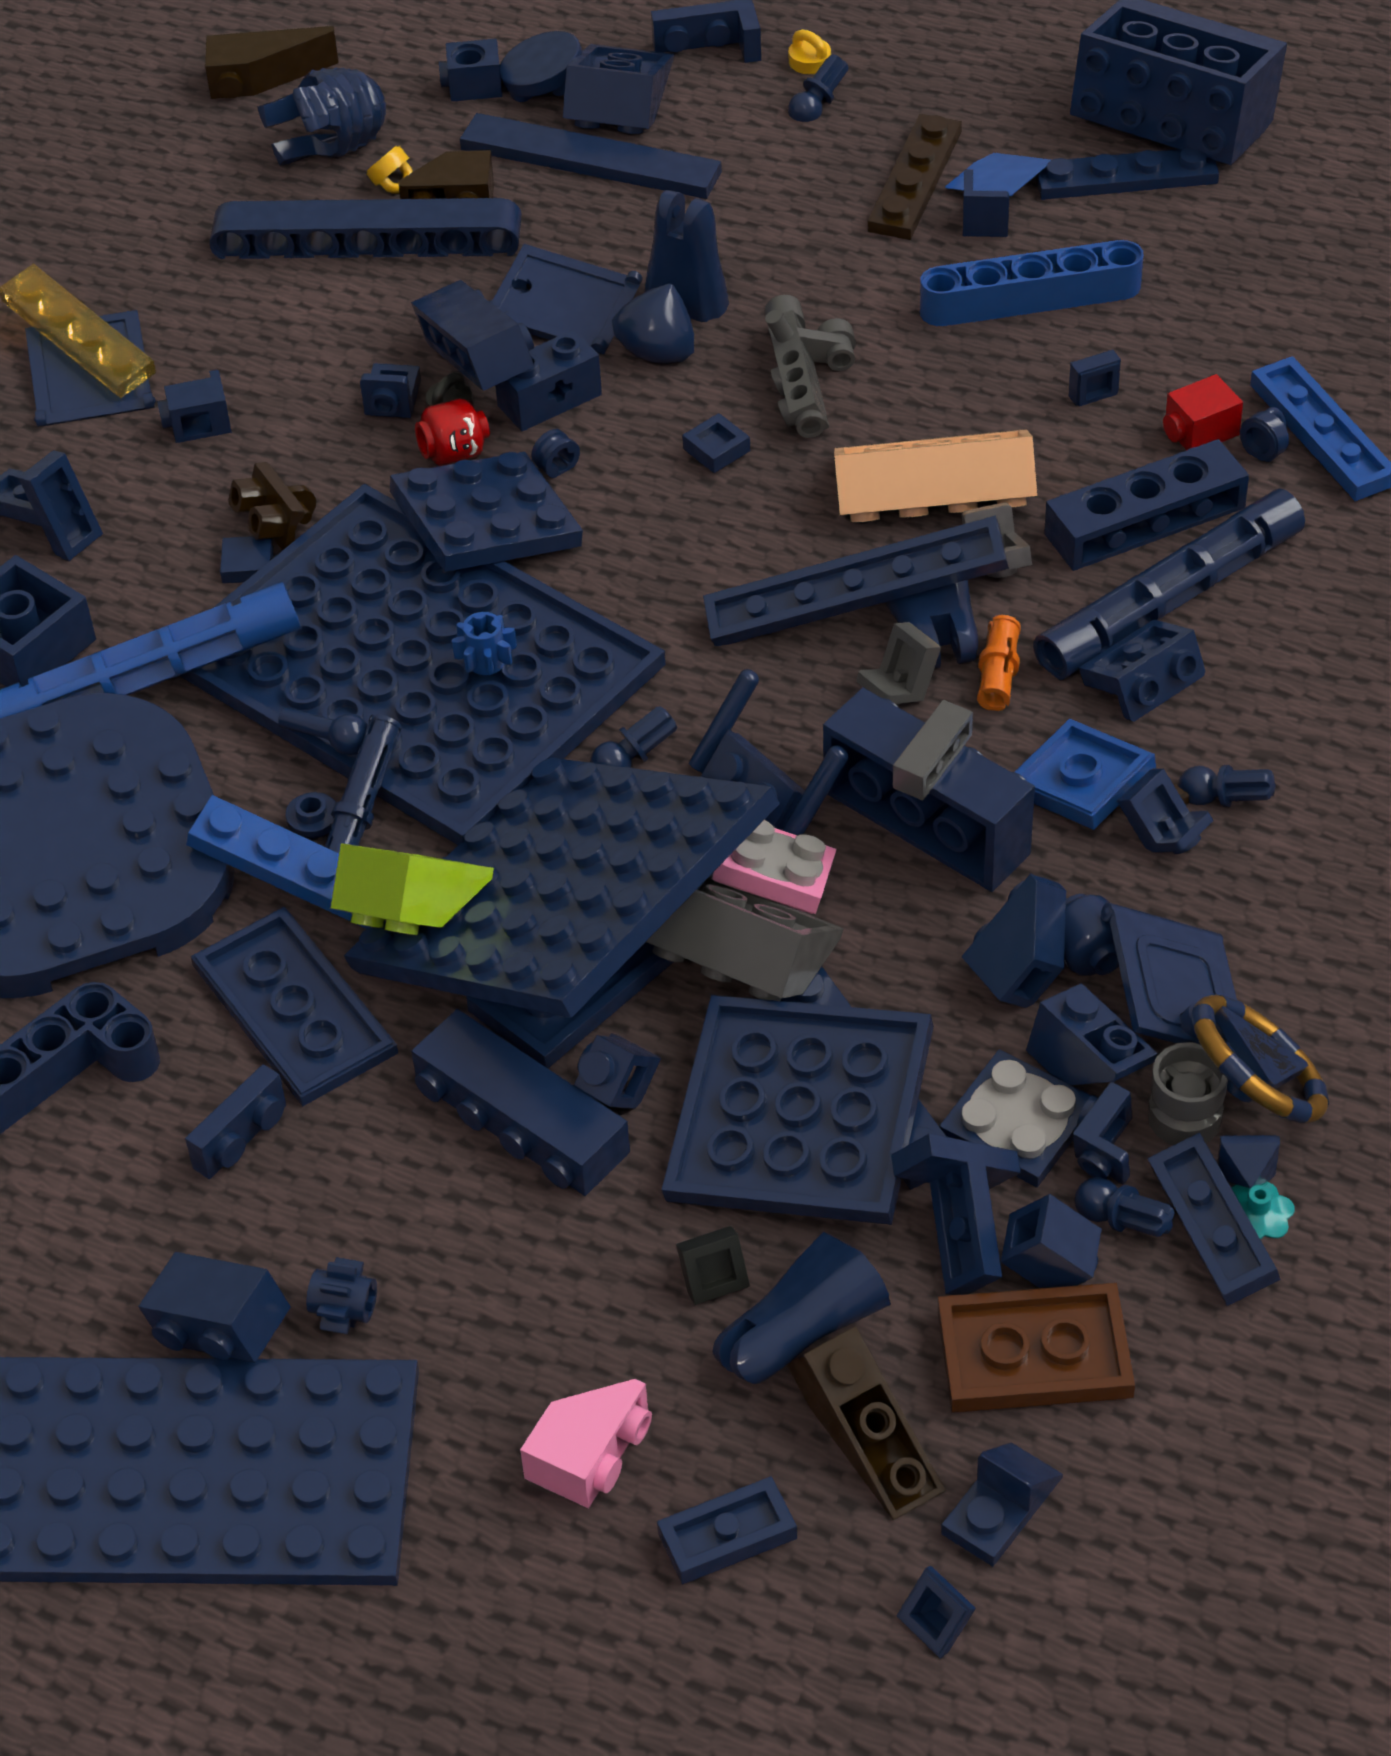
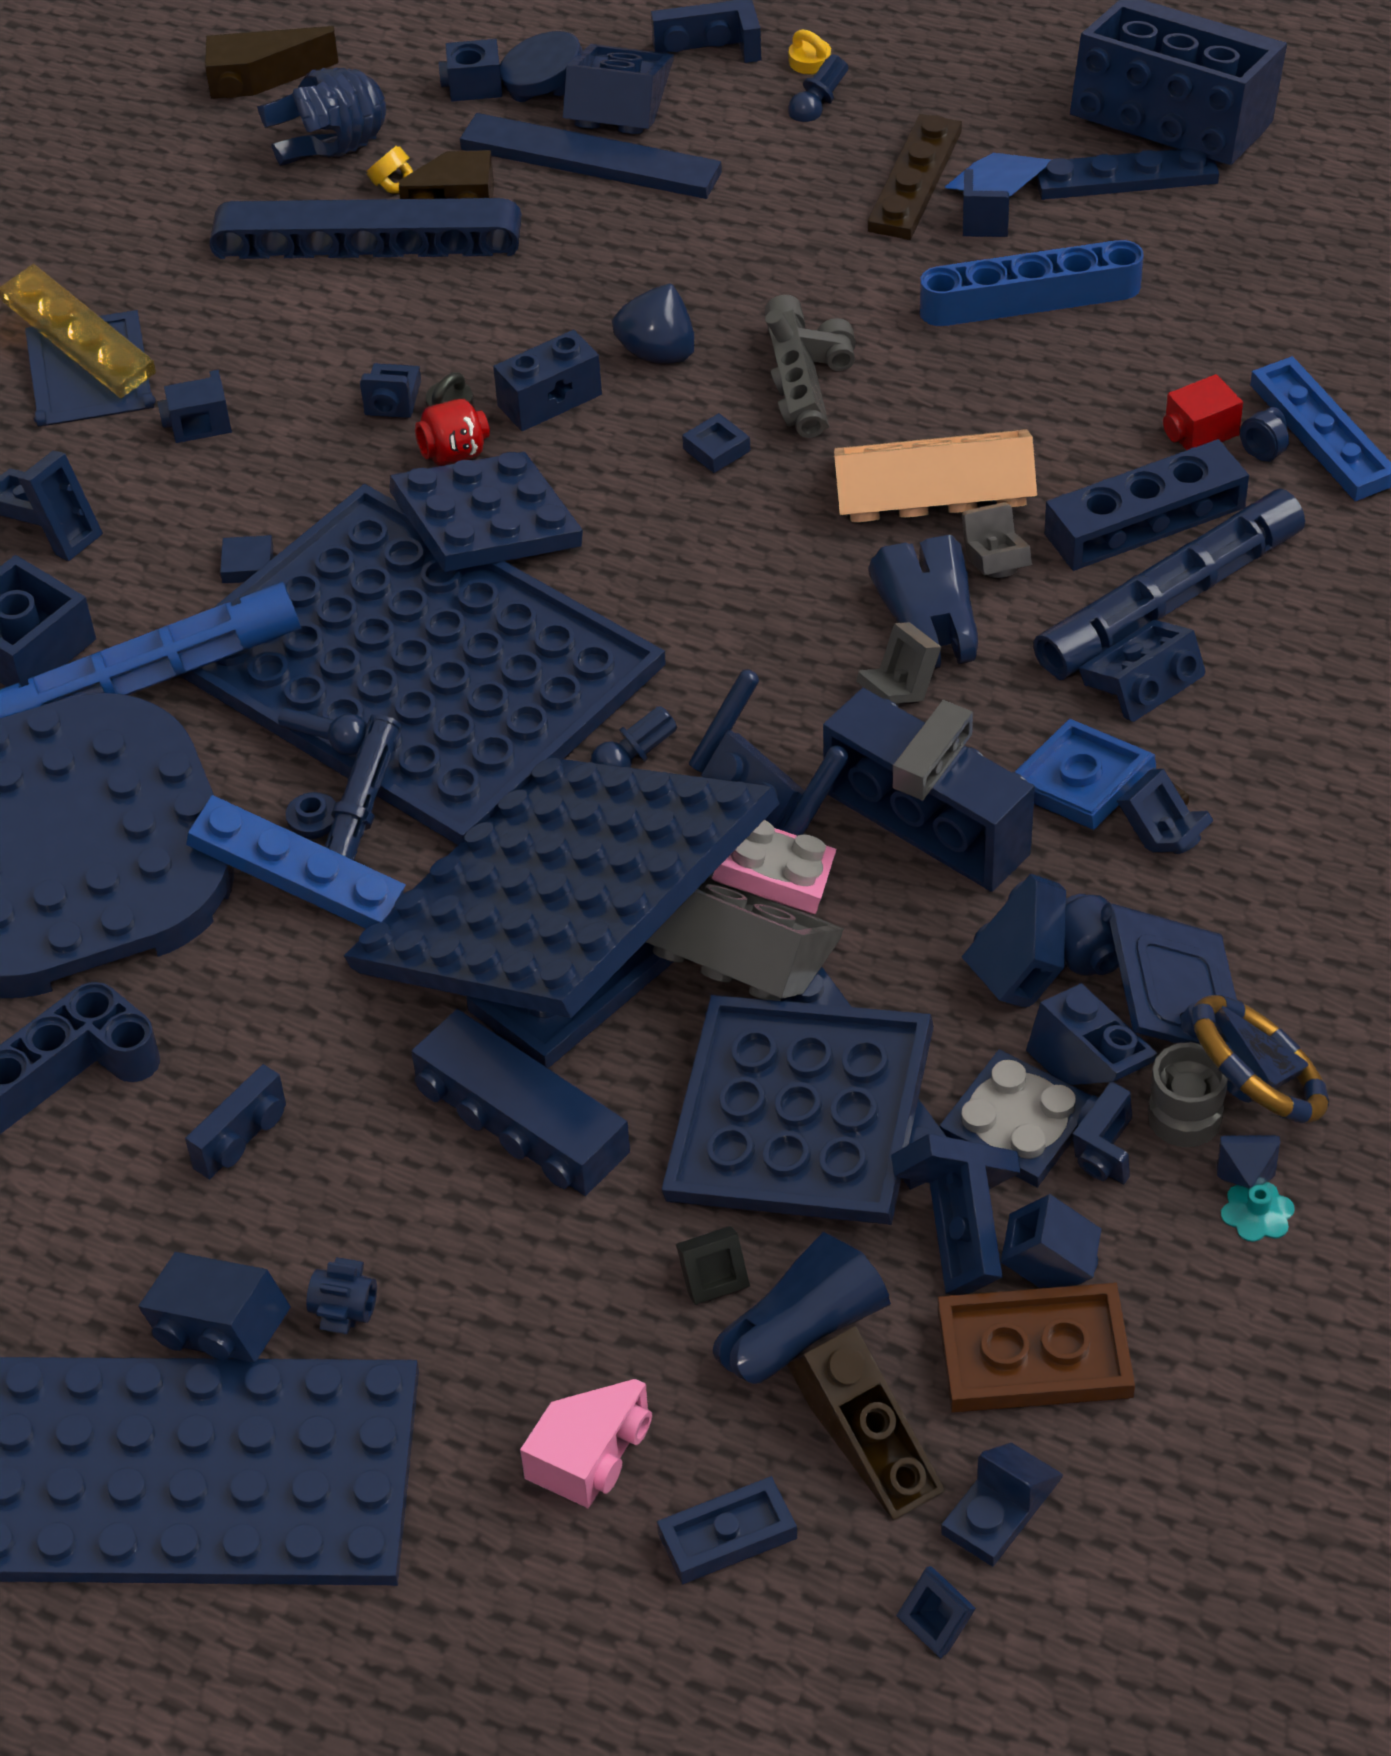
(271, 504): dark brown hips -> none
(294, 1006): dark blue tile -> none
(403, 888): lime slope -> none
(474, 334): dark blue brick -> none
(484, 643): blue gear -> none
(555, 453): dark blue bush -> none
(565, 296): dark blue container -> none
(607, 1066): dark blue brick -> none
(688, 256): dark blue piece -> none
(855, 581): dark blue plate -> none
(999, 663): orange pin -> none
(1094, 378): dark blue tile -> none
(1122, 1207): dark blue axle -> none
(1214, 1219): dark blue plate -> none
(1229, 785): dark blue axle -> none

